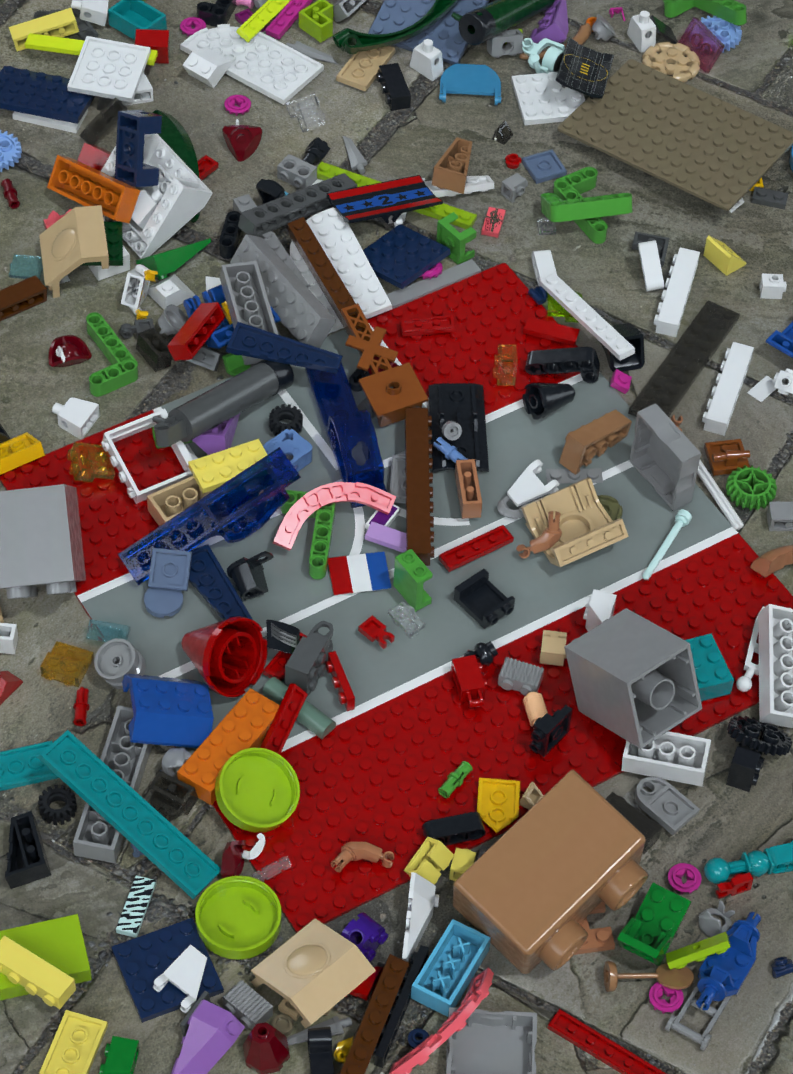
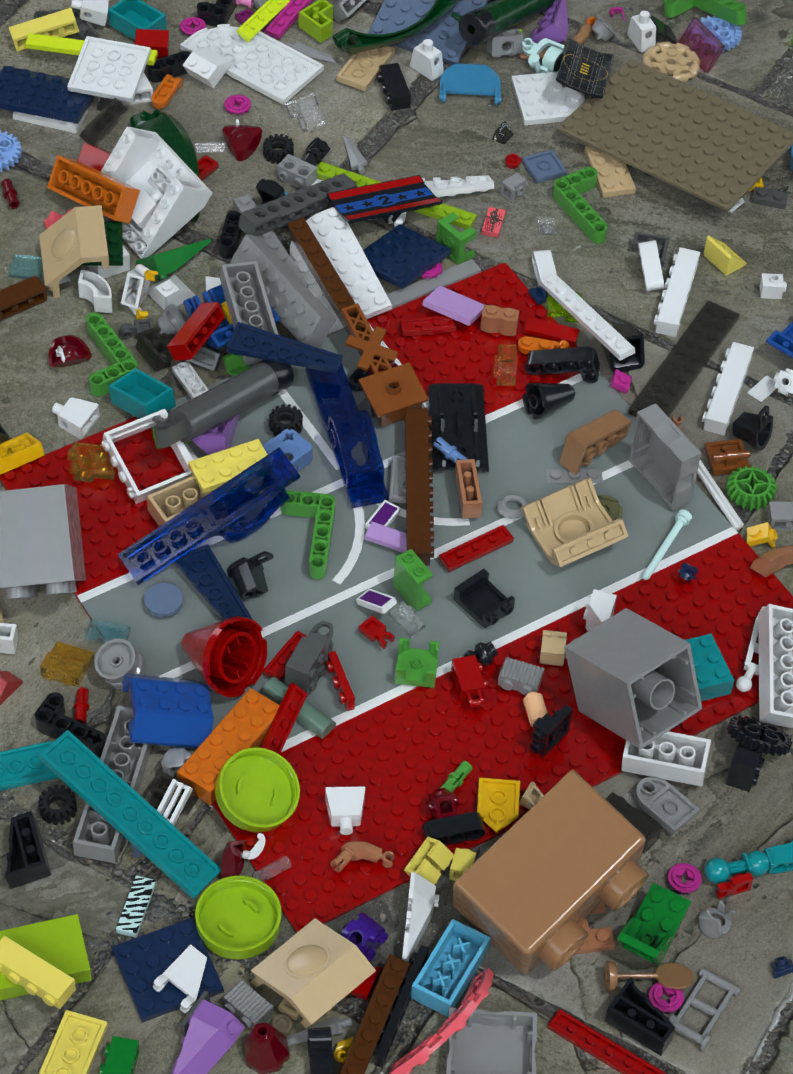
(55, 719): none -> black beam
(95, 290): none -> white brick
(129, 164): dark blue plate -> none
(141, 394): none -> teal piece
(166, 91): none -> orange plate
(168, 65): none -> black beam
(170, 569): sand blue tile -> none
(181, 803): none -> white tile
(189, 379): none -> white tile
(209, 147): none -> clear axle
(272, 143): none -> black tyre
(282, 636): black sticker -> none
(326, 495): plate -> none
(345, 807): none -> white torso
(359, 573): sticker -> none
(376, 601): none -> tile
(416, 666): none -> bright green panel
(417, 1033): dark blue plate -> none
(448, 806): none -> dark red brick
(451, 430): light grey tile -> none
(453, 166): medium nougat wedge -> none
(453, 305): none -> lavender tile
(499, 320): none -> nougat brick
(529, 344): none -> orange plate
(529, 487): white flag -> none
(548, 538): nougat arm -> none
(584, 208): bright green beam -> none
(612, 175): none -> tan plate
(639, 1019): none -> black wedge
(688, 571): none -> dark blue plate
(698, 951): lime tile -> none
(725, 973): blue plate -> none
(754, 428): none -> black container
(761, 534): none -> yellow bracket

